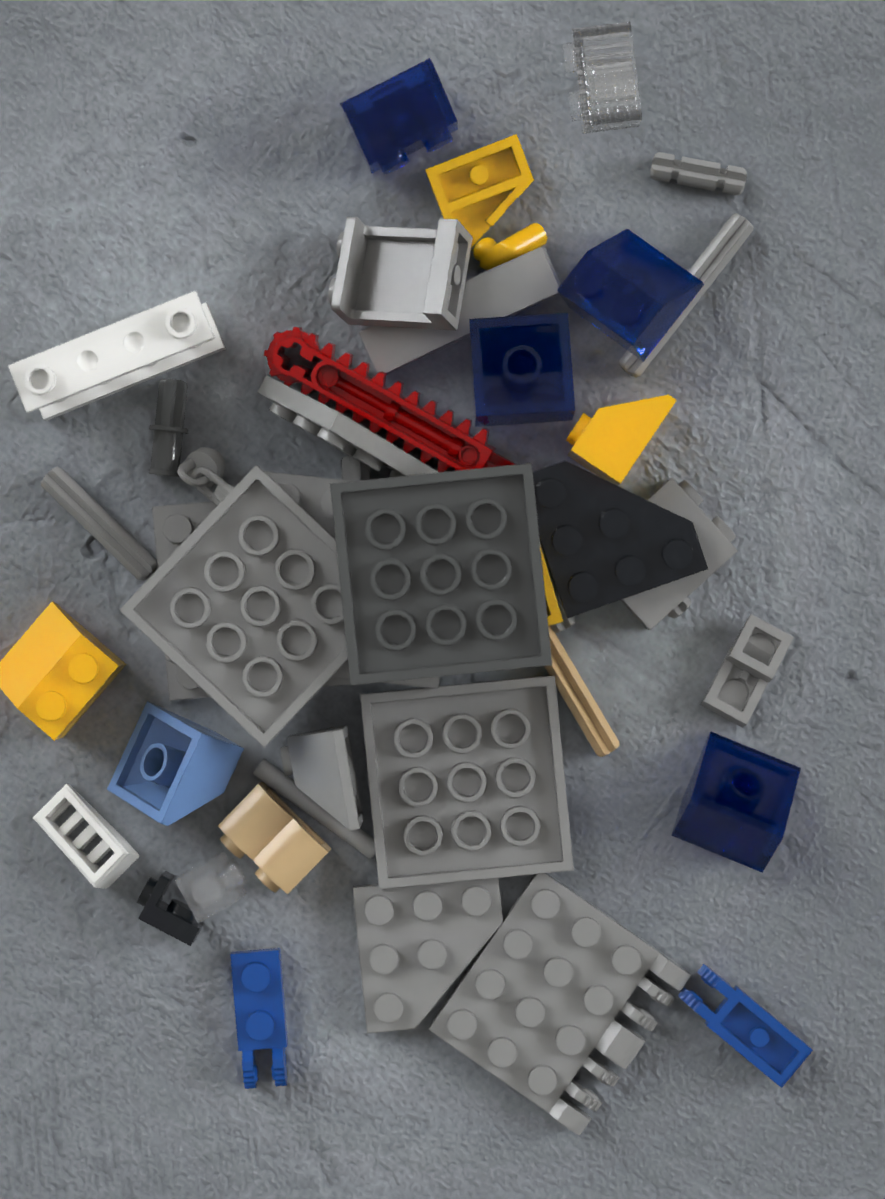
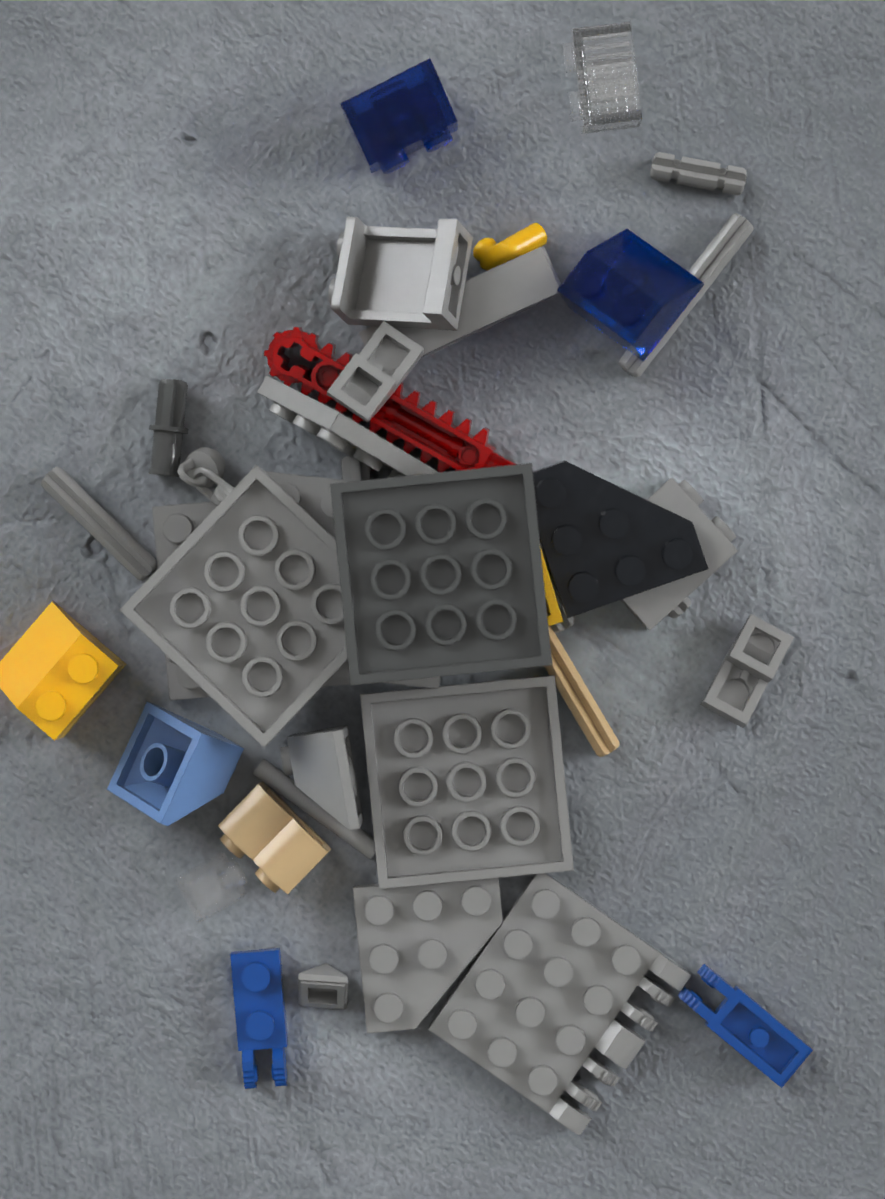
(115, 866): white slope -> none
(117, 356): white fence -> none
(172, 918): black bracket -> none
(323, 988): none -> light grey slope
(375, 372): none -> light grey slope
(481, 184): yellow wing -> none
(521, 369): clear blue slope -> none
(617, 436): yellow slope -> none
(737, 802): clear blue slope -> none

